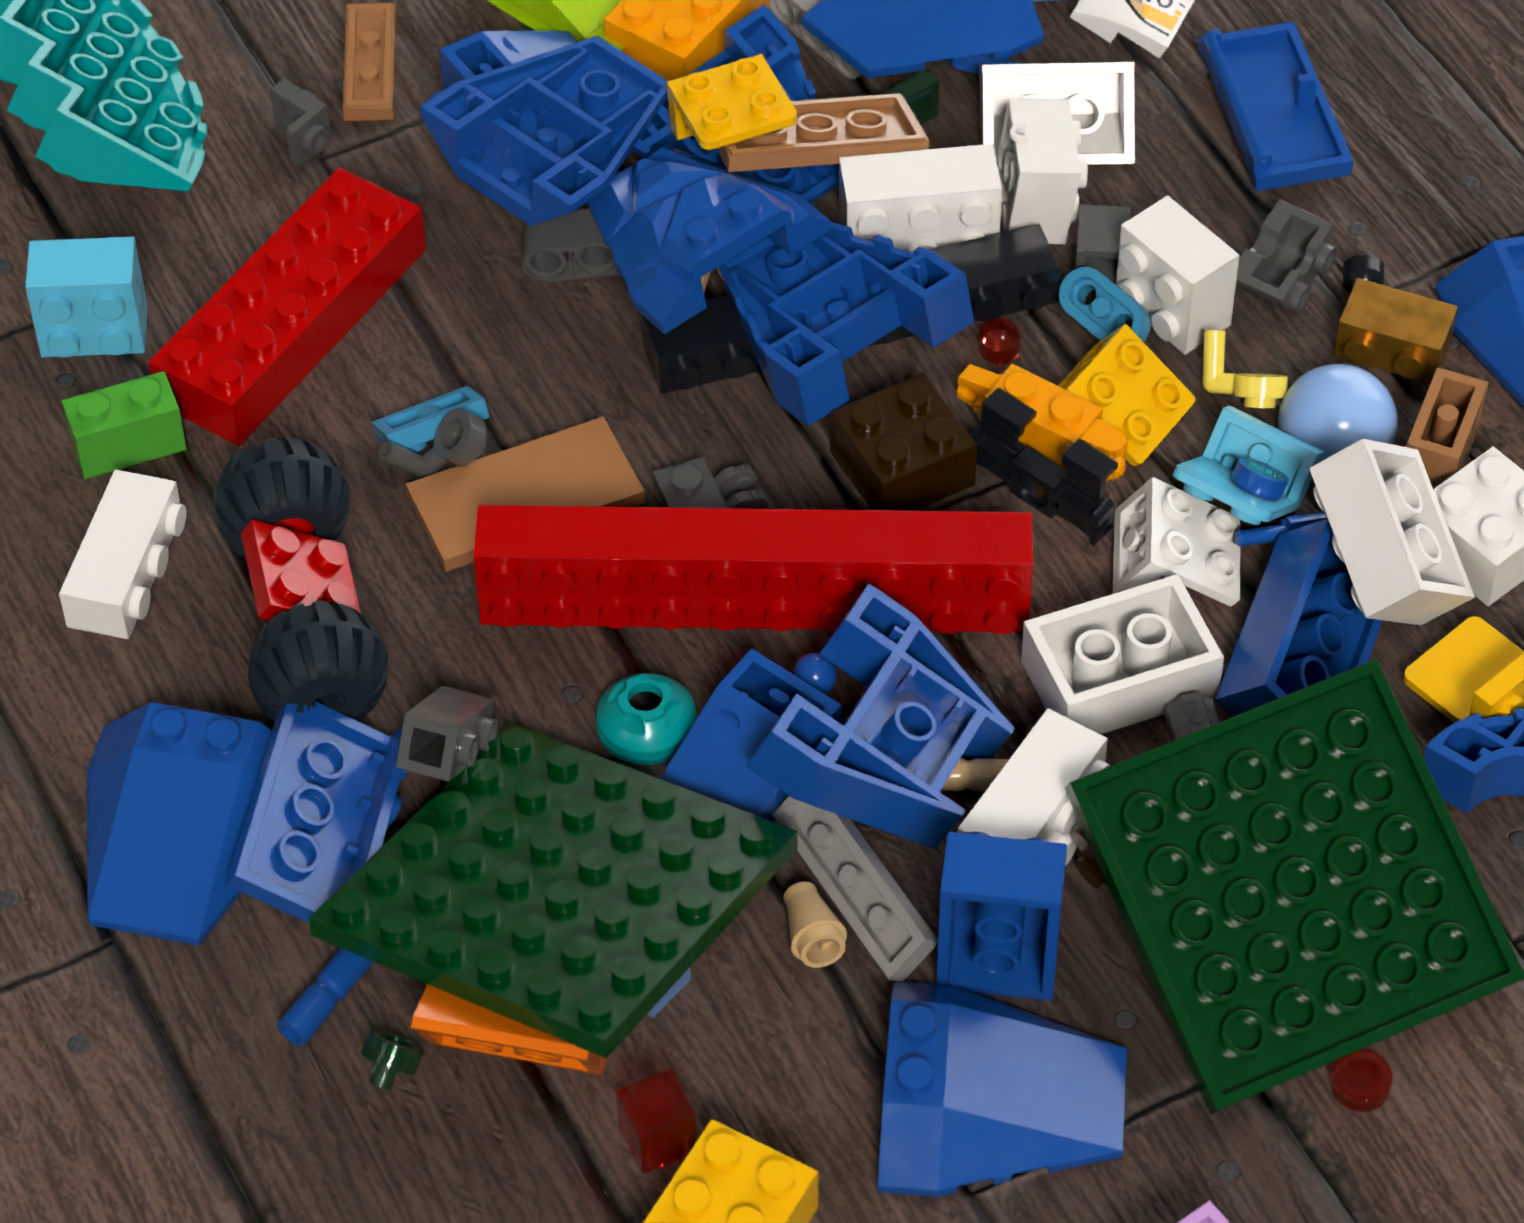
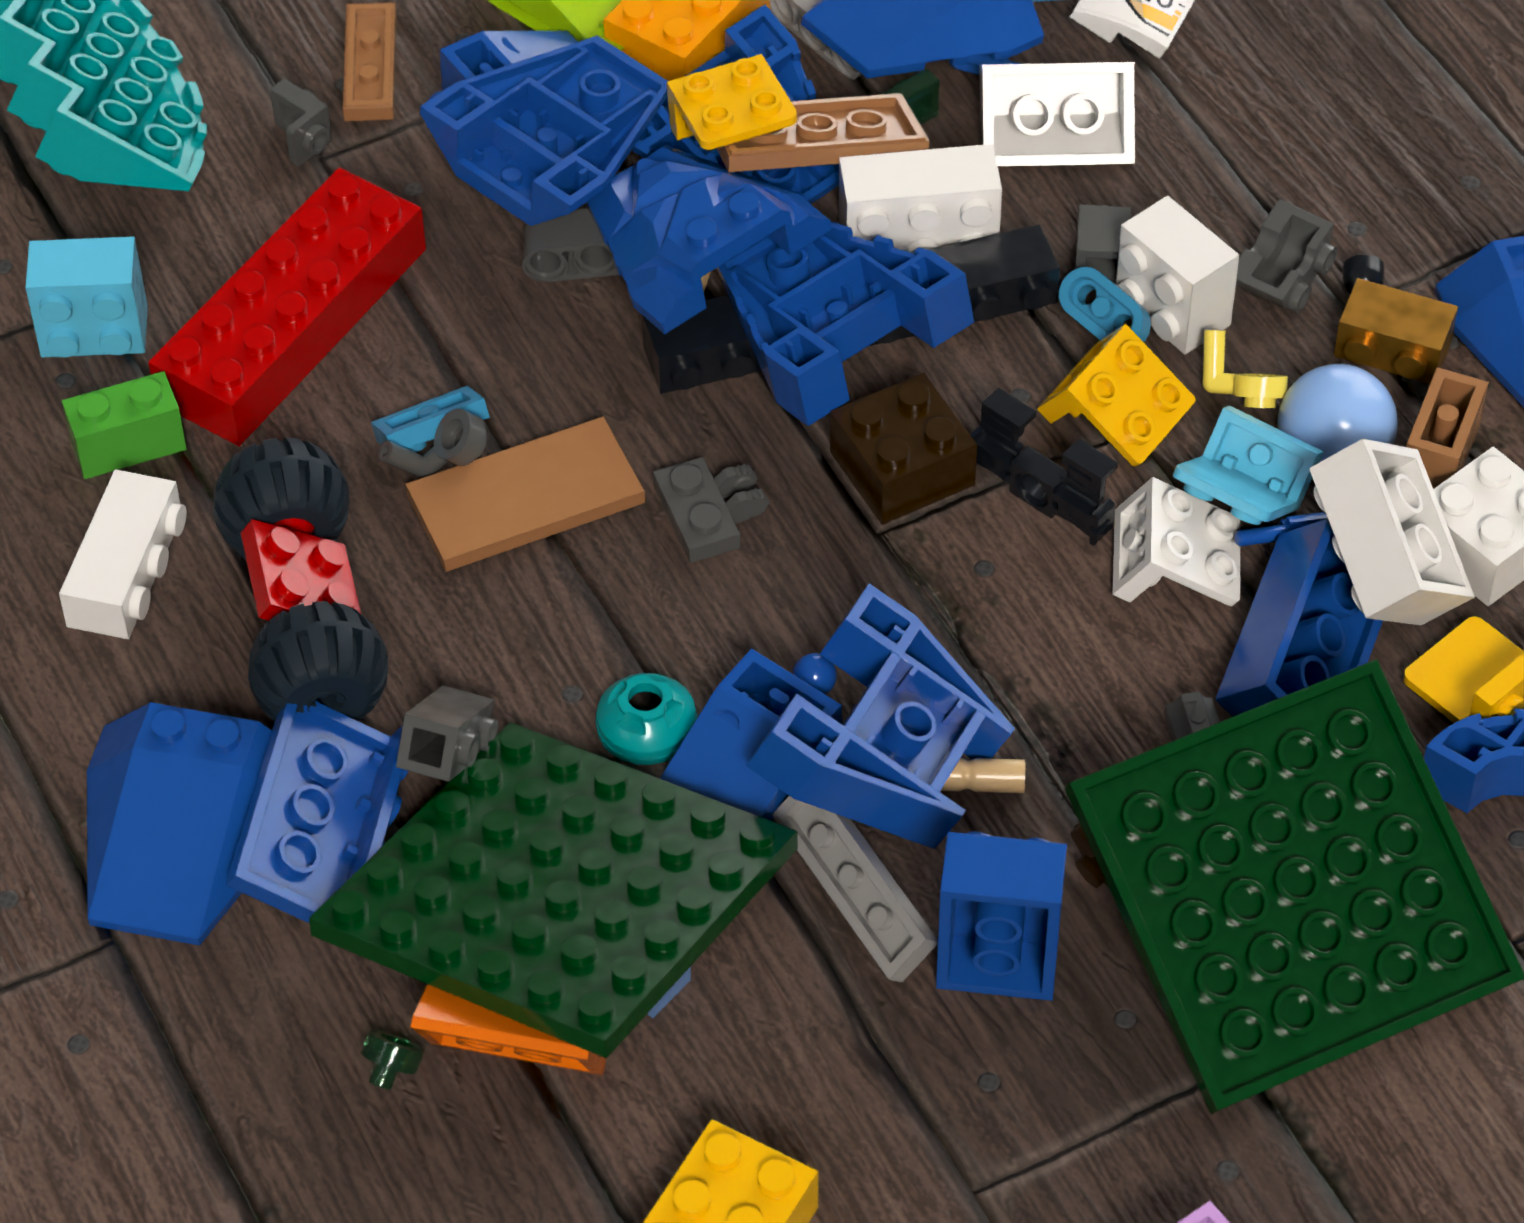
(322, 997): blue piece -> none
(656, 1121): clear red brick -> none
(749, 566): red brick -> none
(814, 929): tan cone -> none
(991, 1093): blue wedge -> none
(999, 342): clear red hinge -> none
(1029, 790): white brick -> none
(1041, 167): white brick -> none
(1059, 416): light orange hinge -> none
(1122, 655): white brick -> none
(1259, 479): blue tile -> none
(1275, 106): blue container -> none
(1361, 1081): clear red tile -> none

